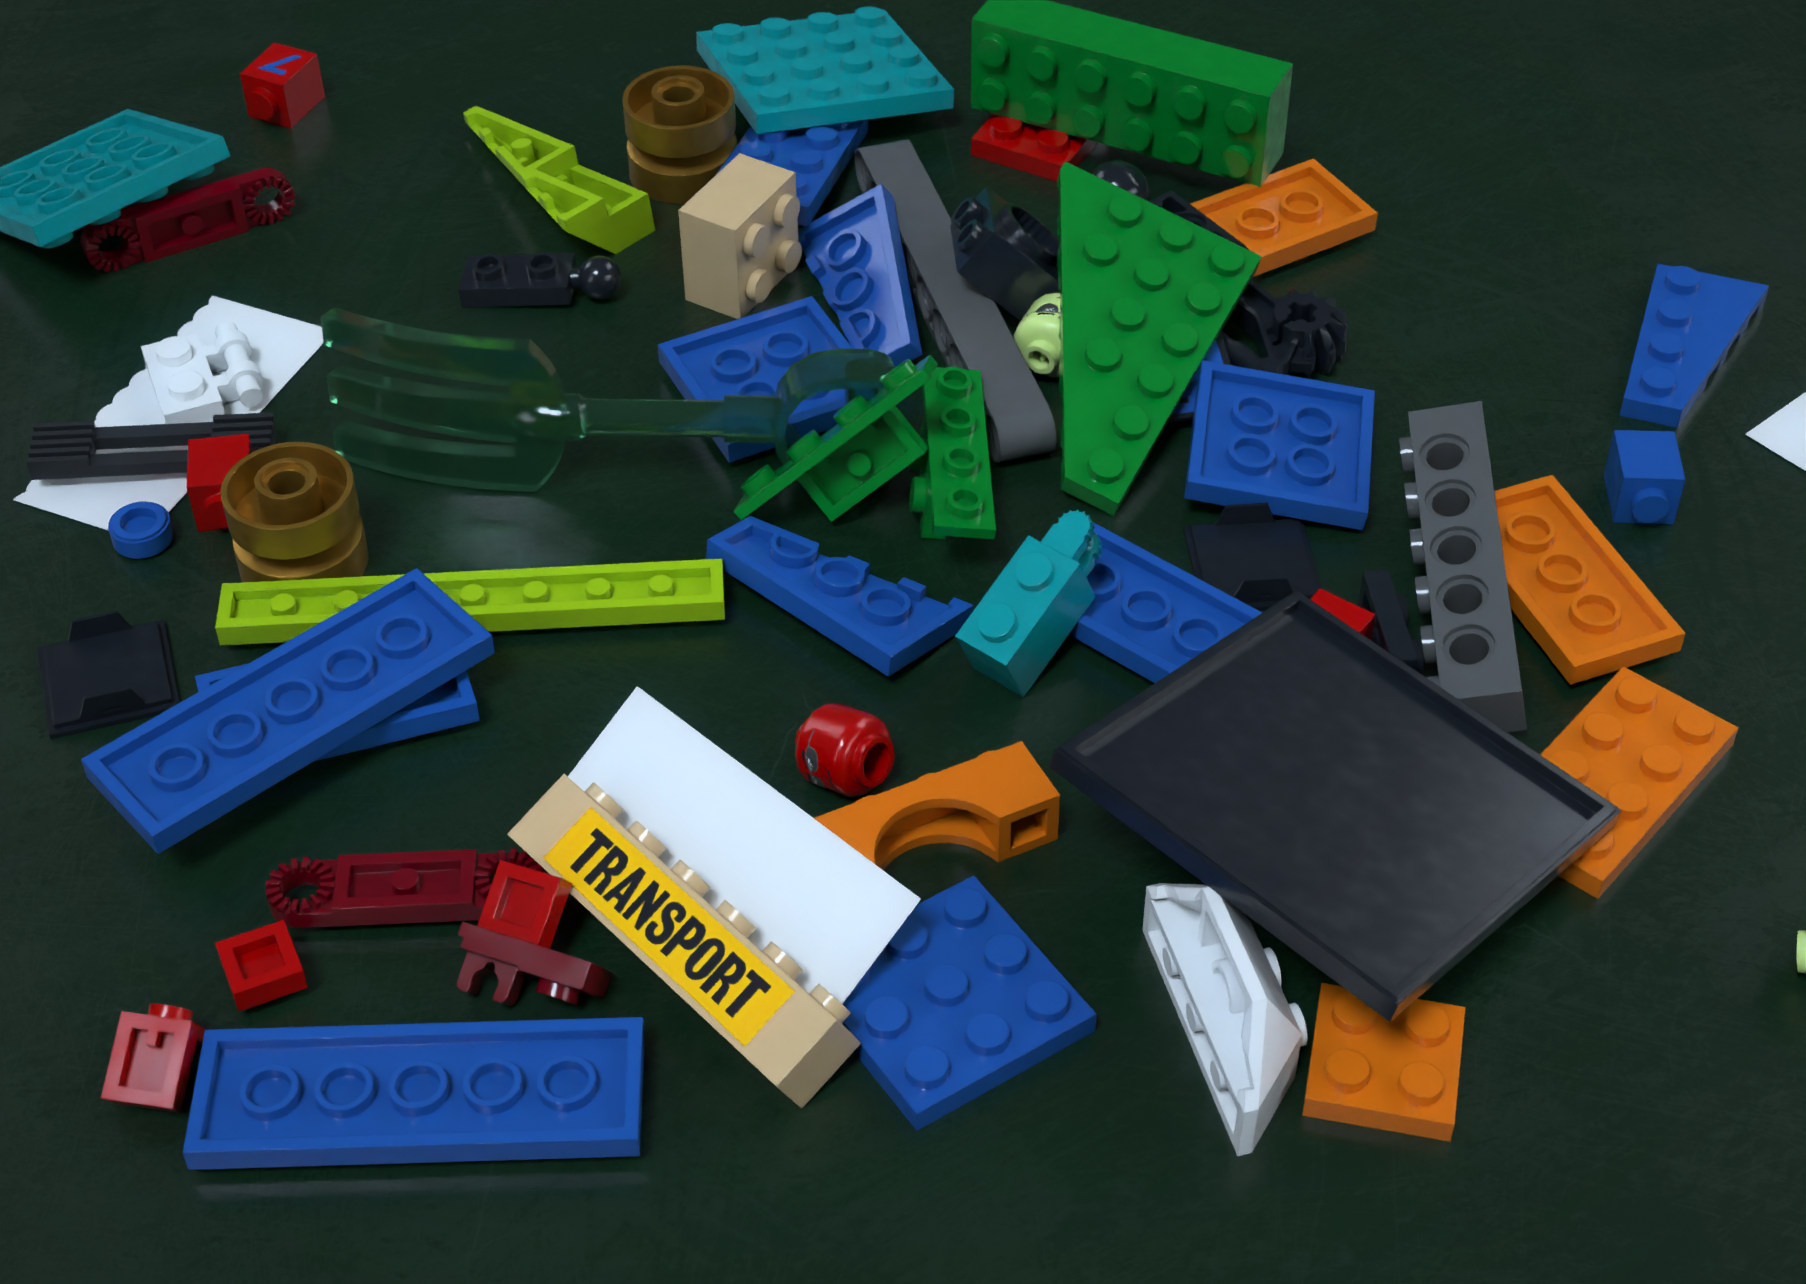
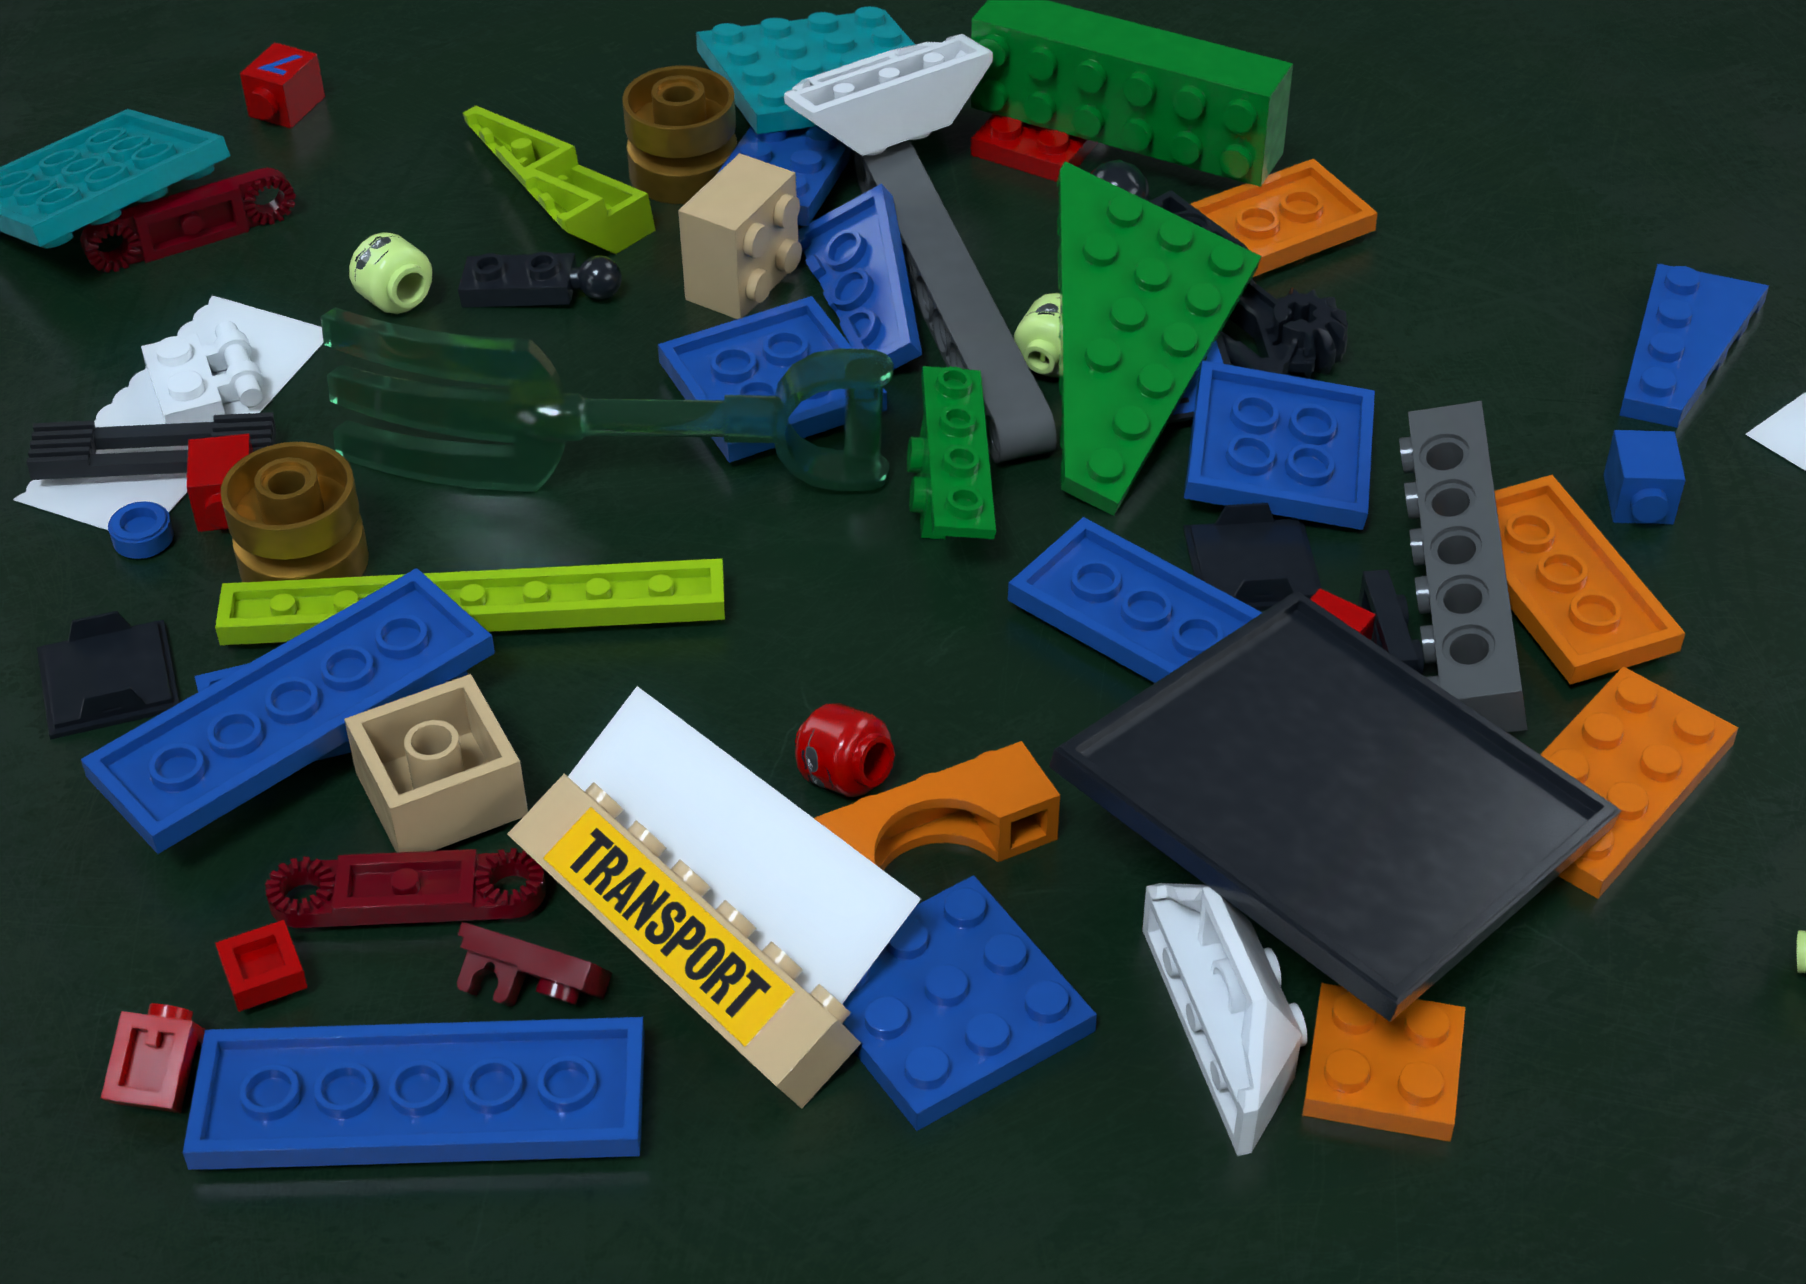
(390, 273): none -> yellowish green head
(437, 766): none -> tan brick
(525, 904): red plate -> none
(838, 595): blue wing -> none
(853, 456): green bracket -> none
(893, 93): none -> white wedge
(1004, 251): black brick -> none
(1033, 604): teal hinge -> none

